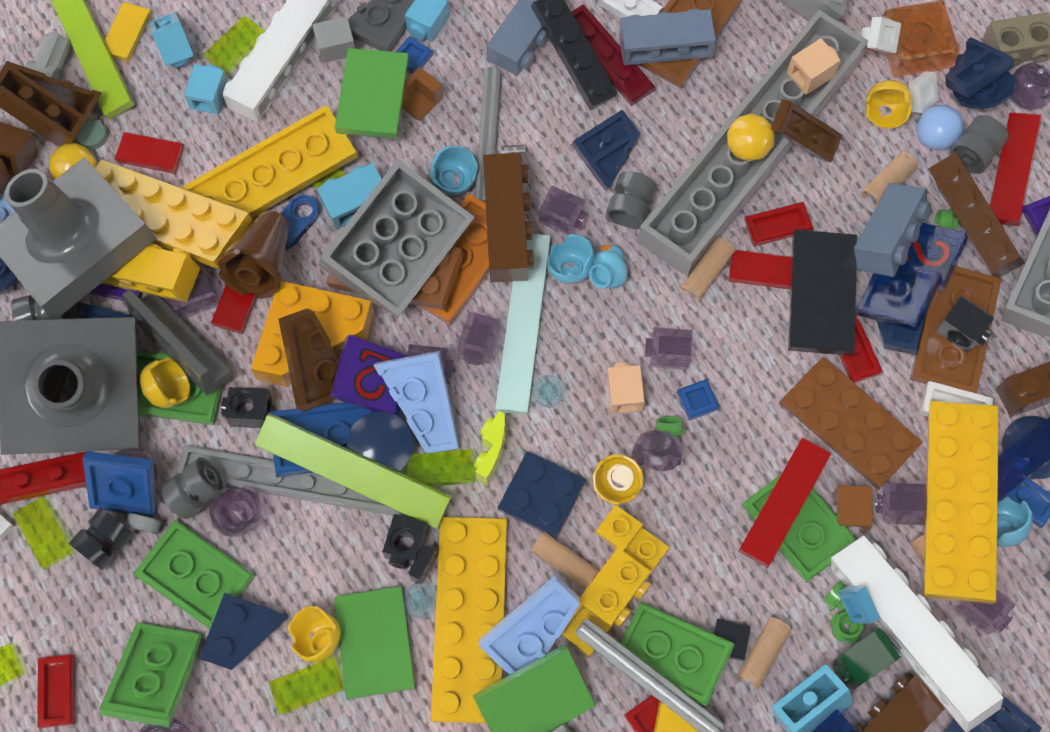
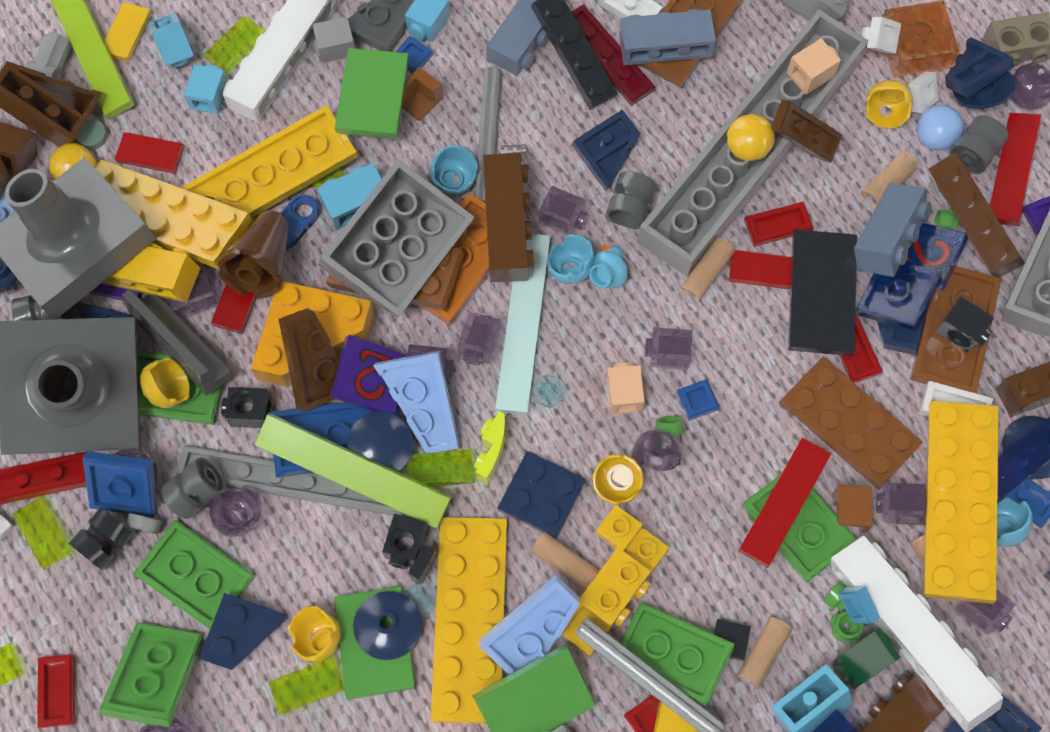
(391, 642): none -> dark blue dish

